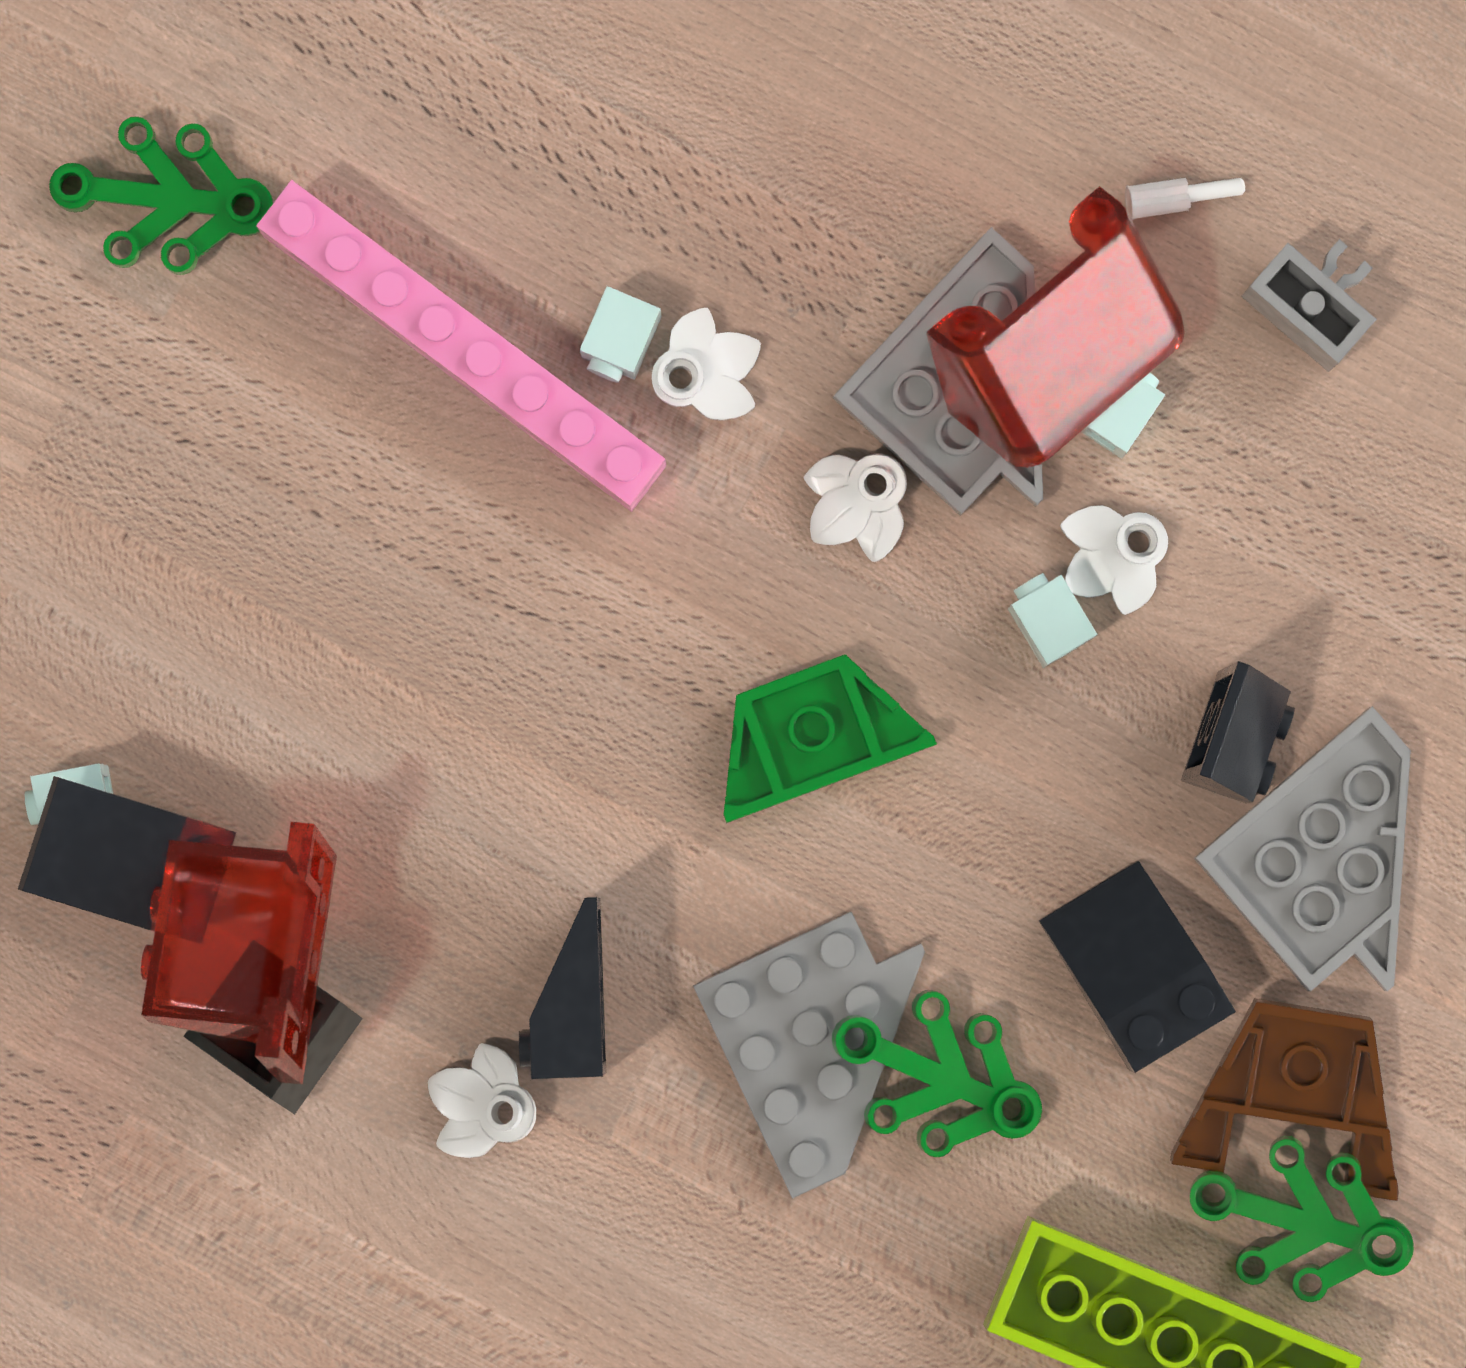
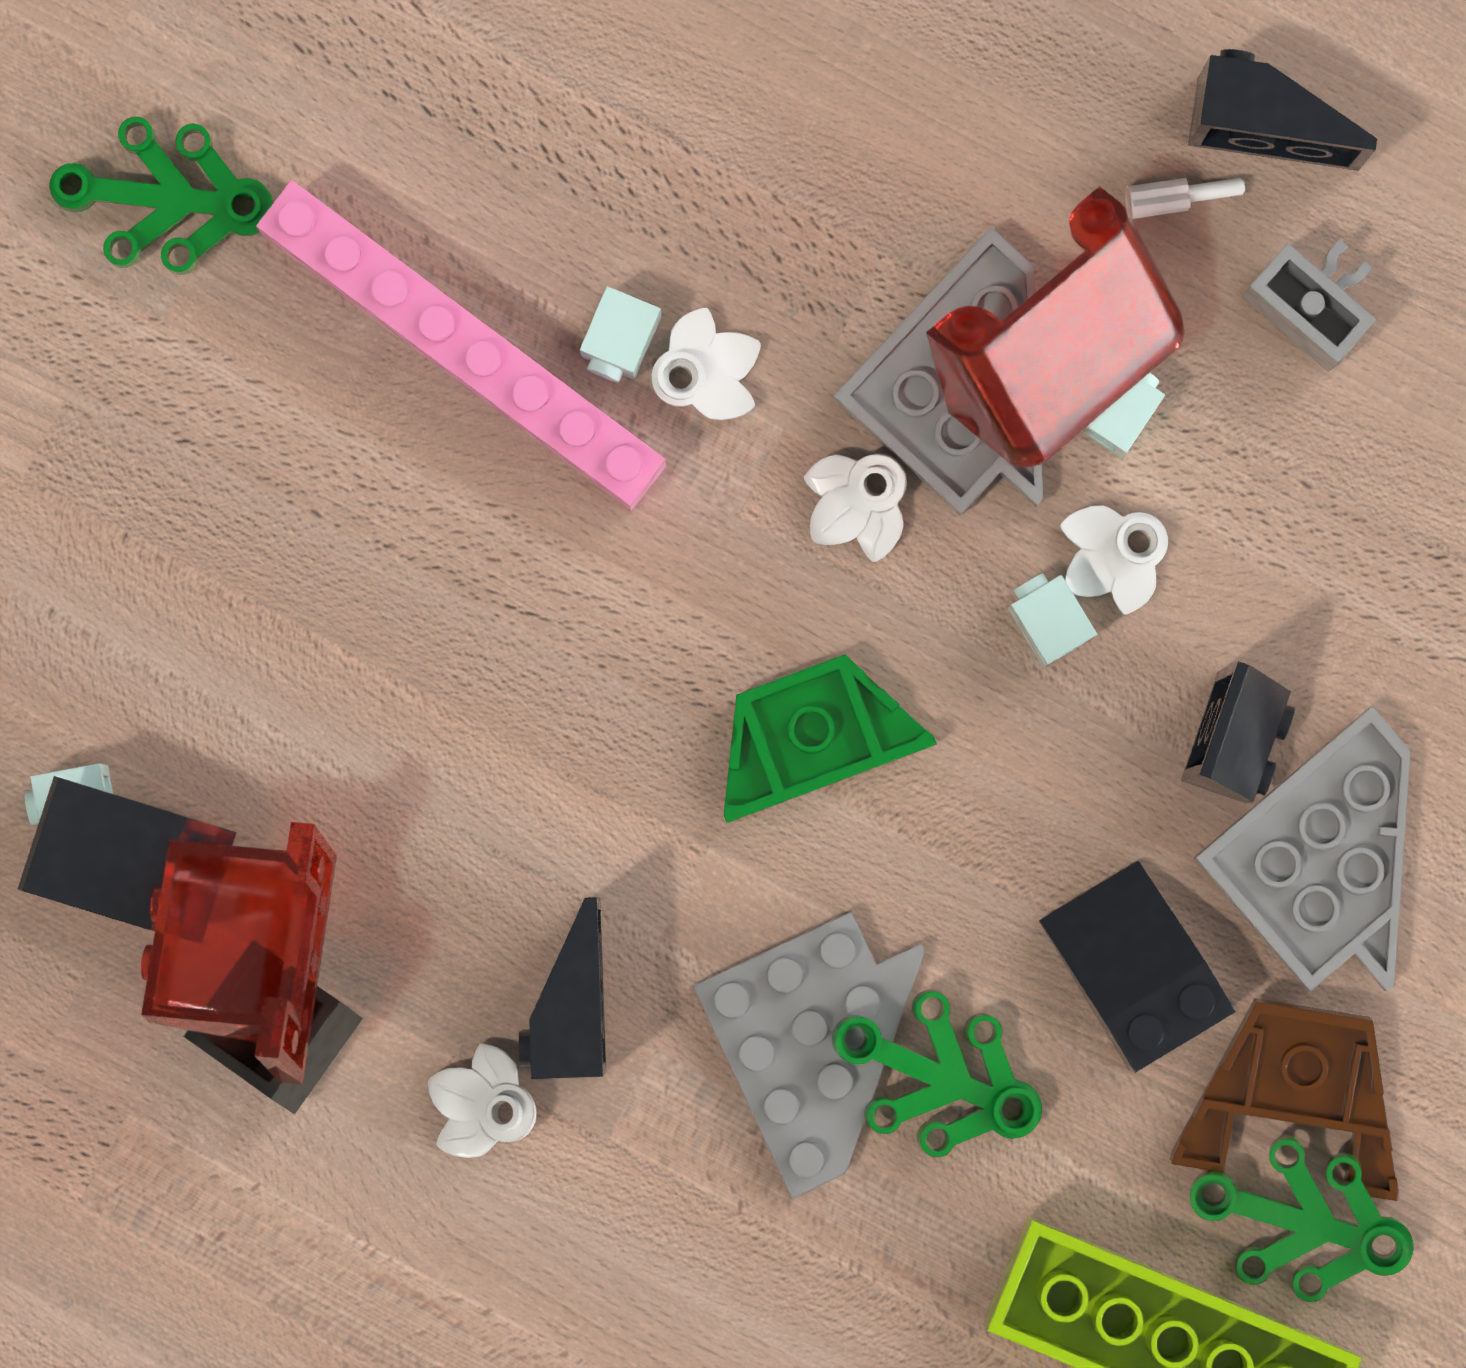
(1266, 114): none -> black slope

